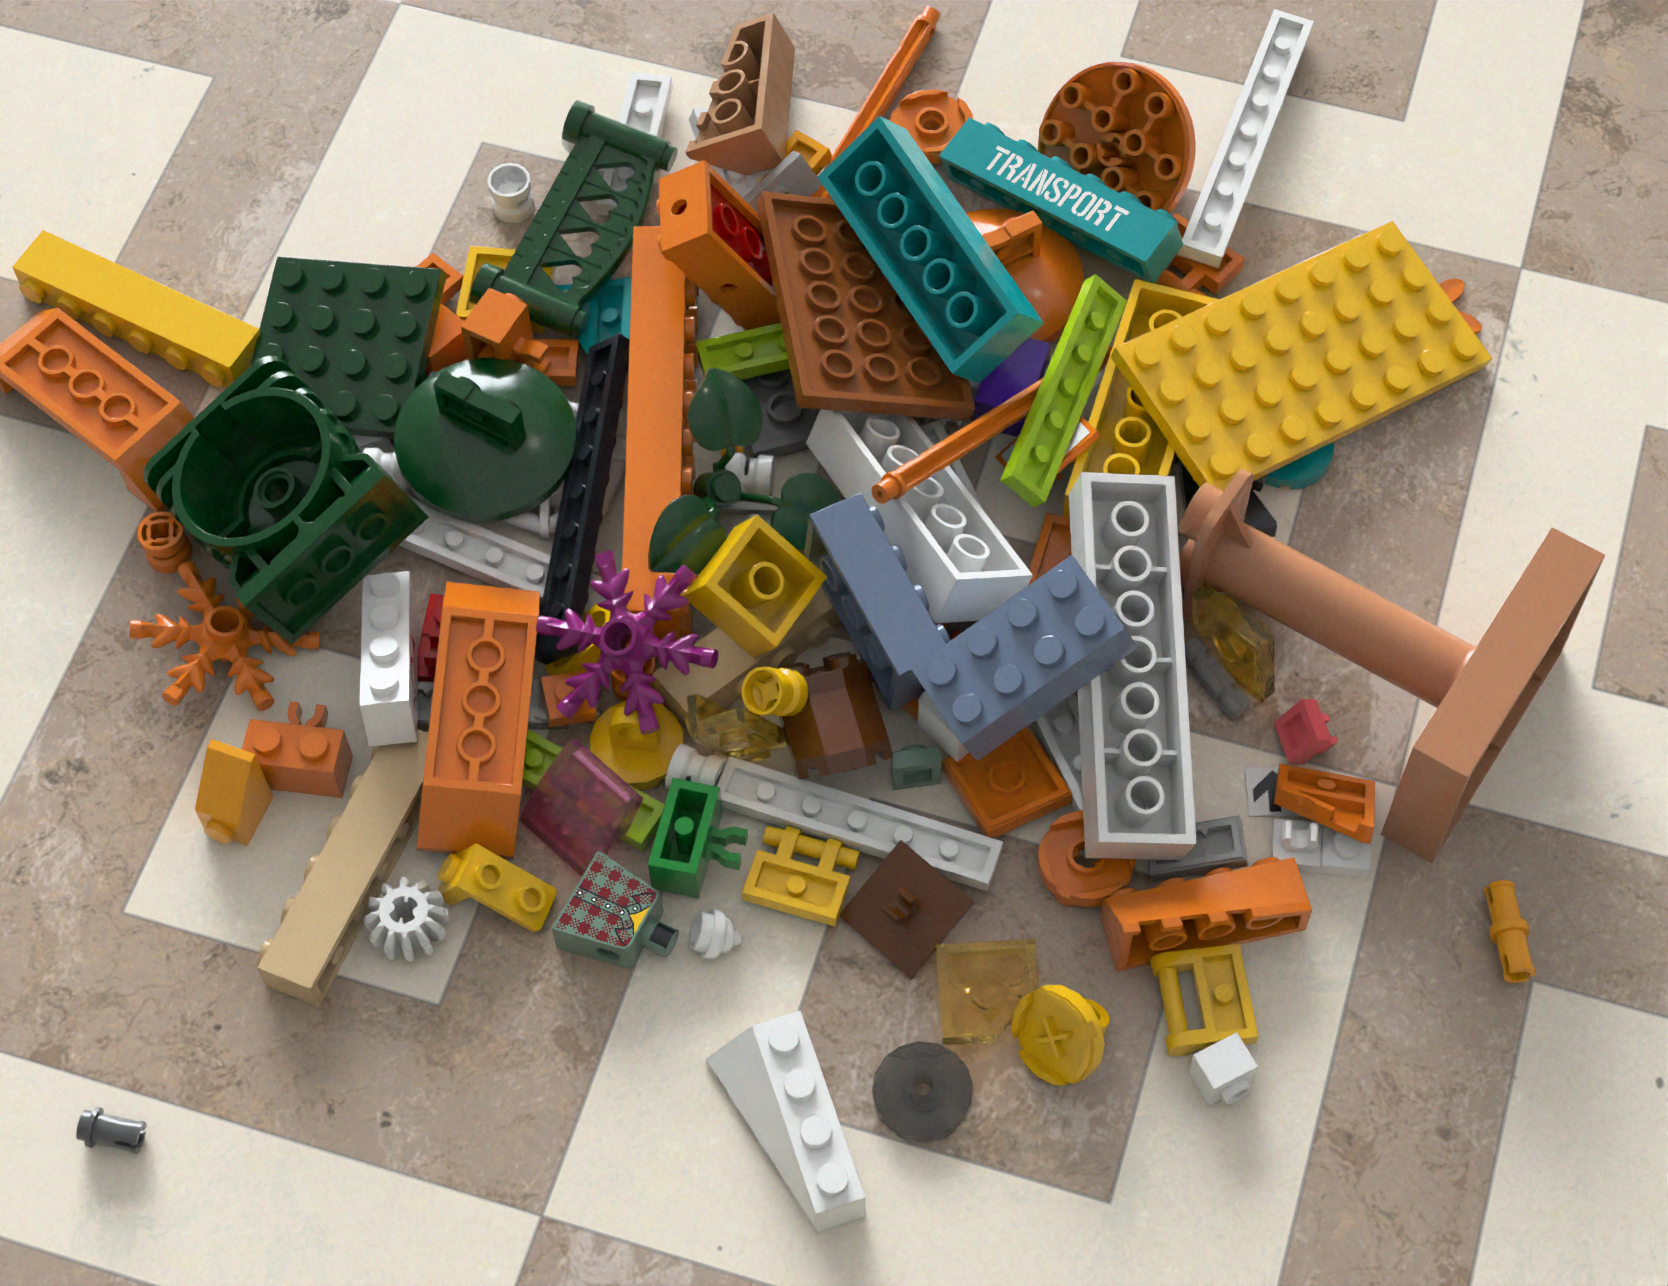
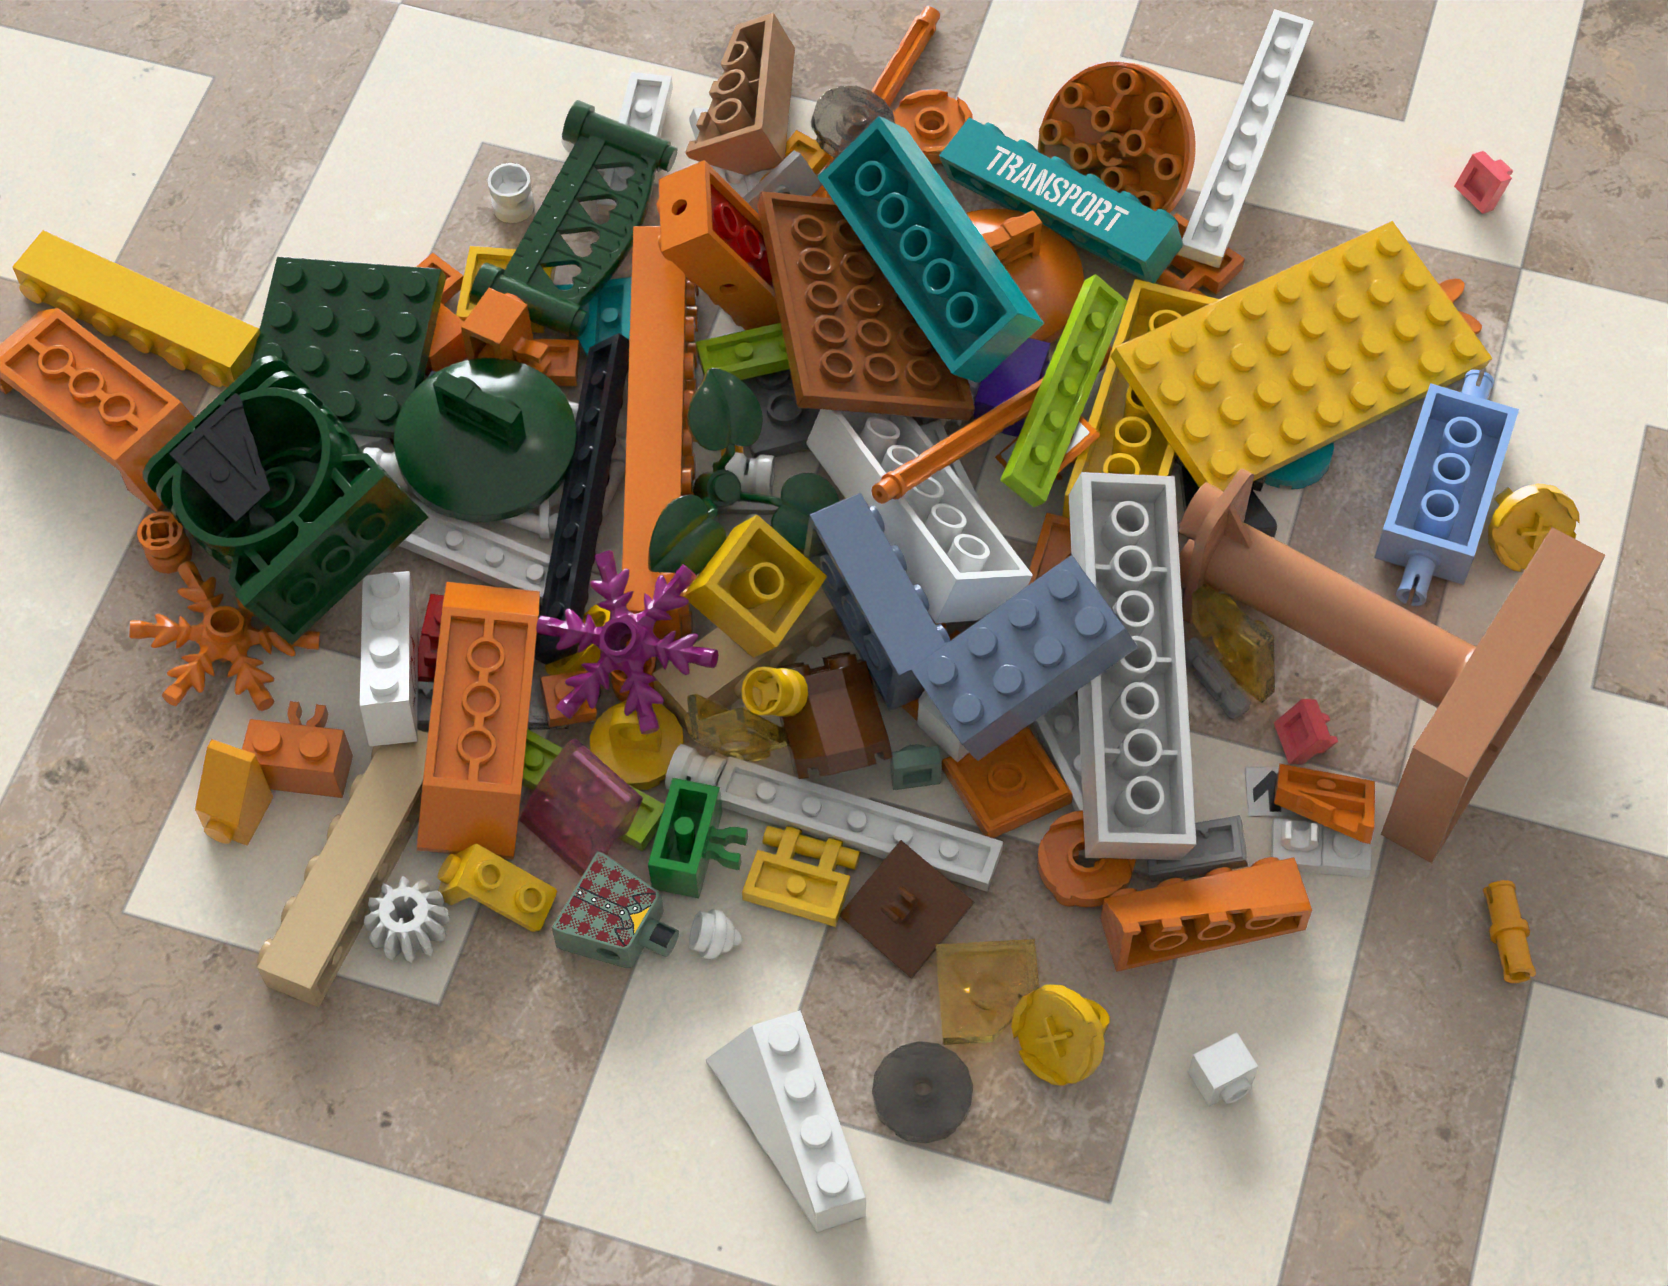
(111, 1131): dark grey pin -> none
(225, 460): none -> black wing
(835, 116): none -> clear smoke plate
(1220, 995): yellow plate -> none
(1446, 485): none -> light blue brick
(1484, 181): none -> coral tile
(1526, 519): none -> yellow tile

